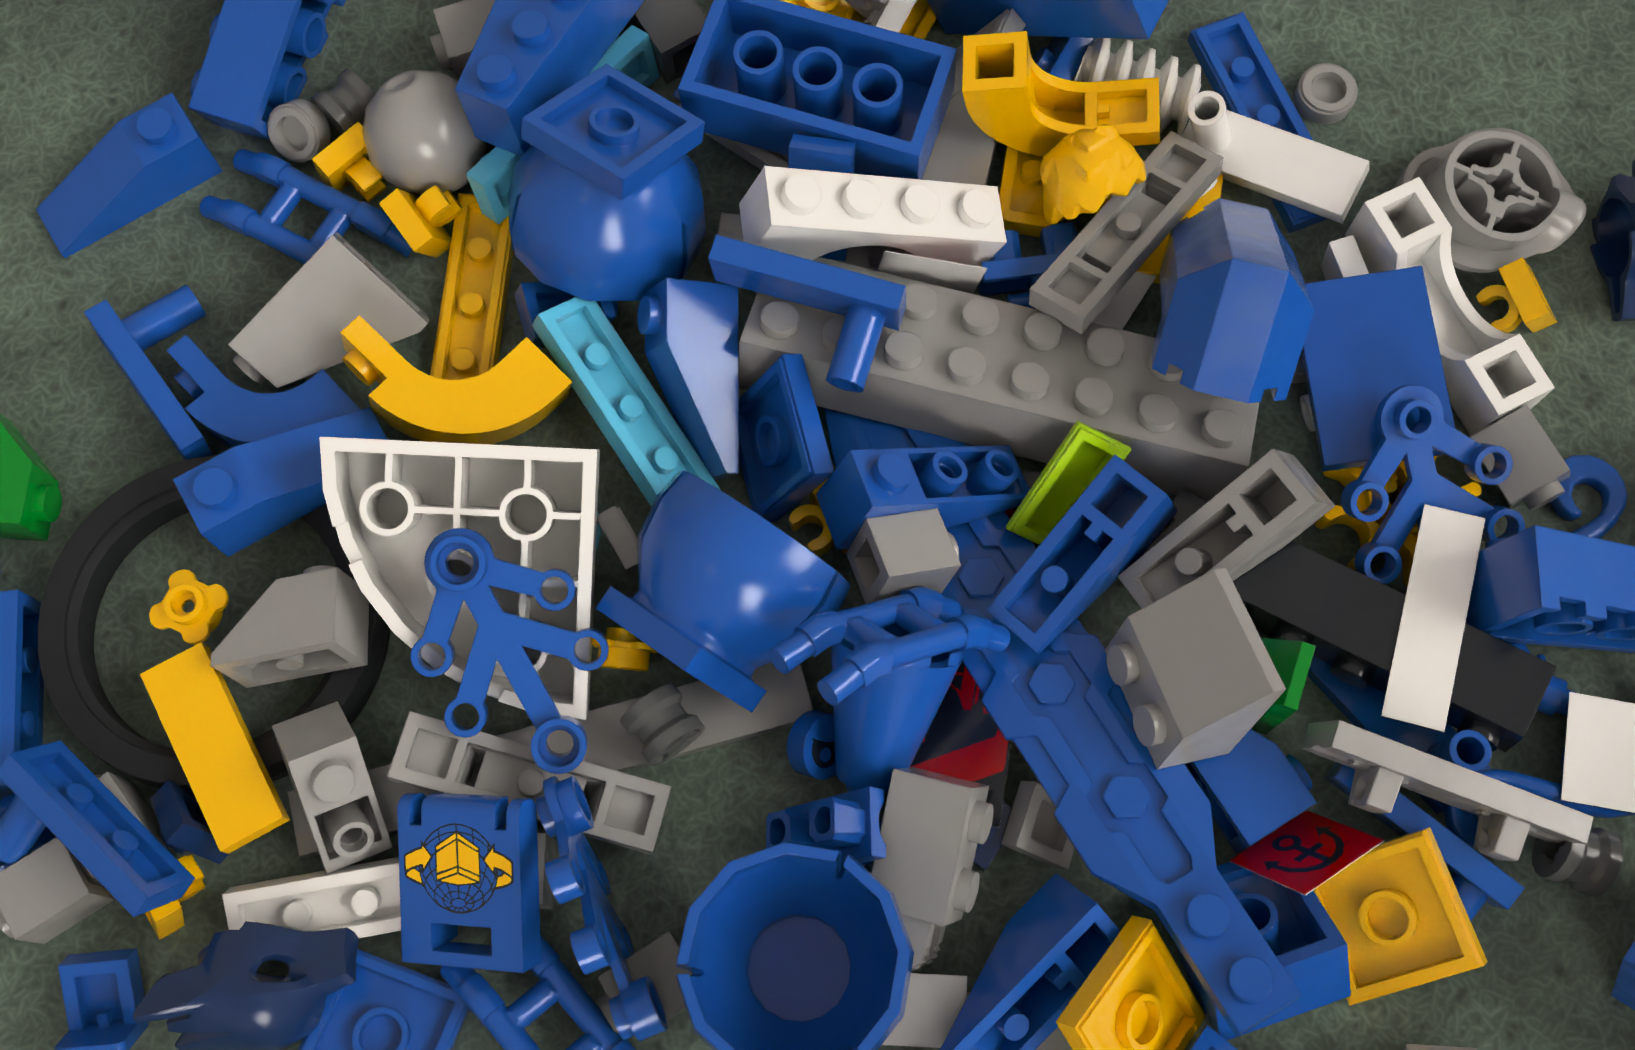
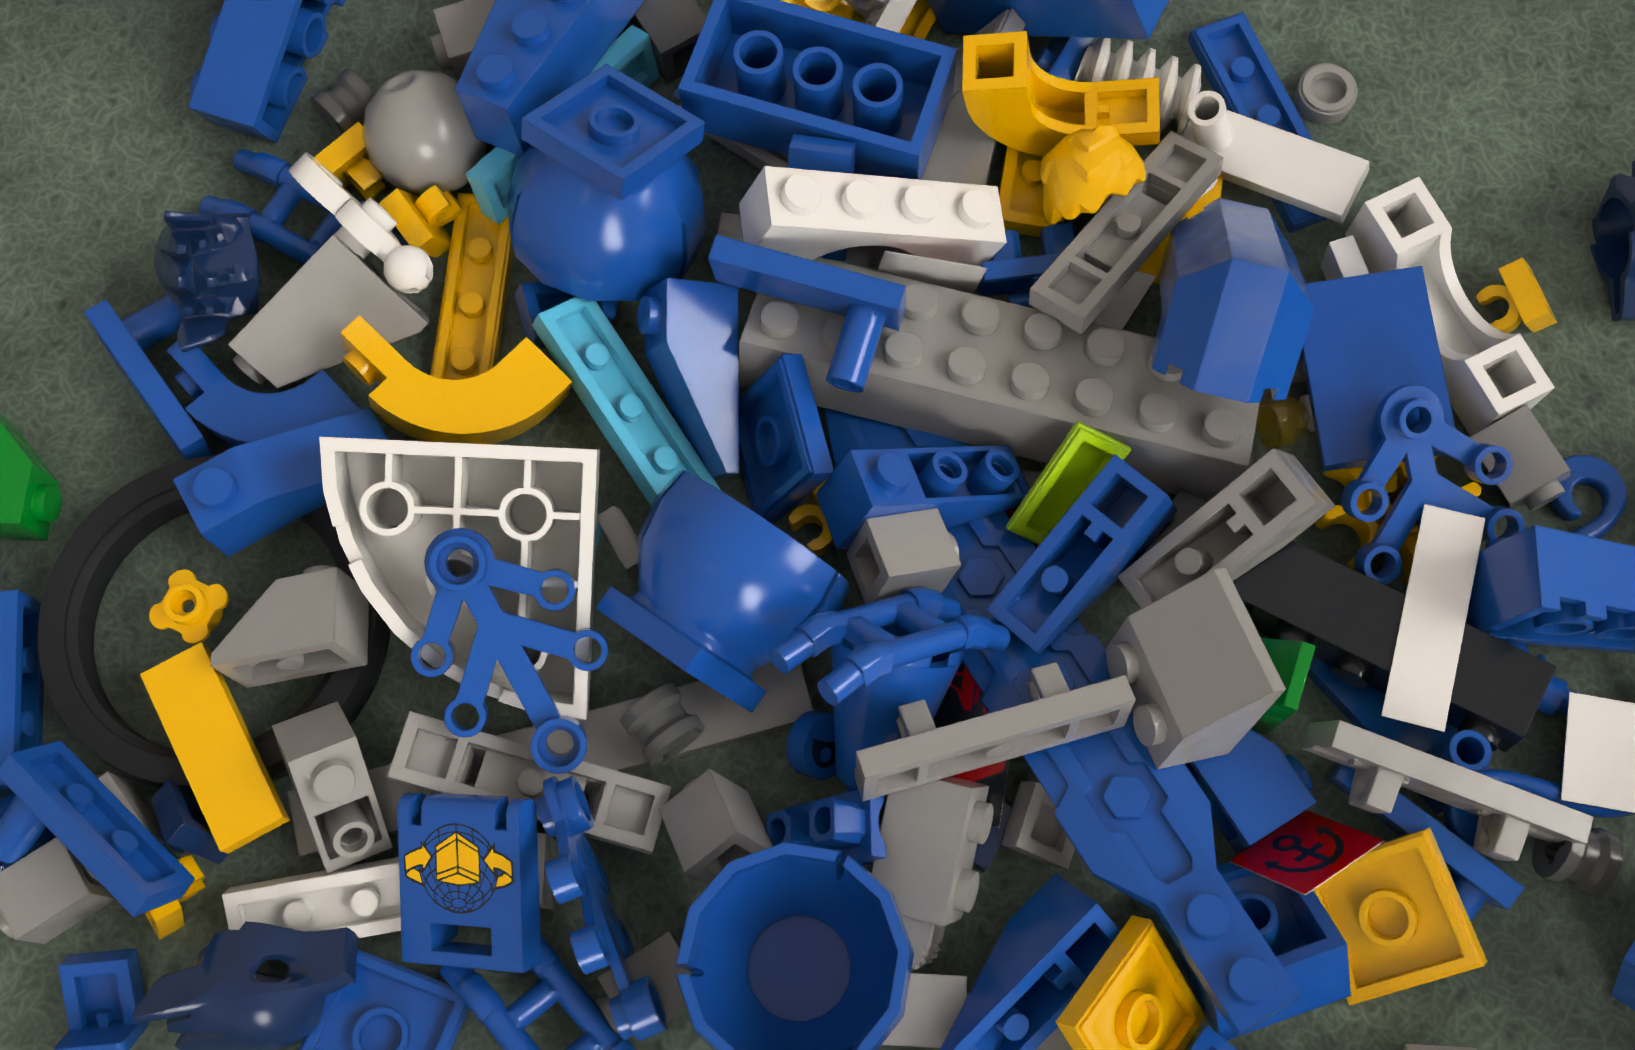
(128, 174): blue slope -> none
(207, 272): none -> dark blue piece
(298, 130): light grey tile -> none
(365, 227): none -> white piece
(625, 651): yellow plate -> none
(713, 825): none -> light grey brick
(938, 753): none -> light grey hinge
(1280, 422): none -> clear yellow hinge
(1493, 186): light grey piece -> none

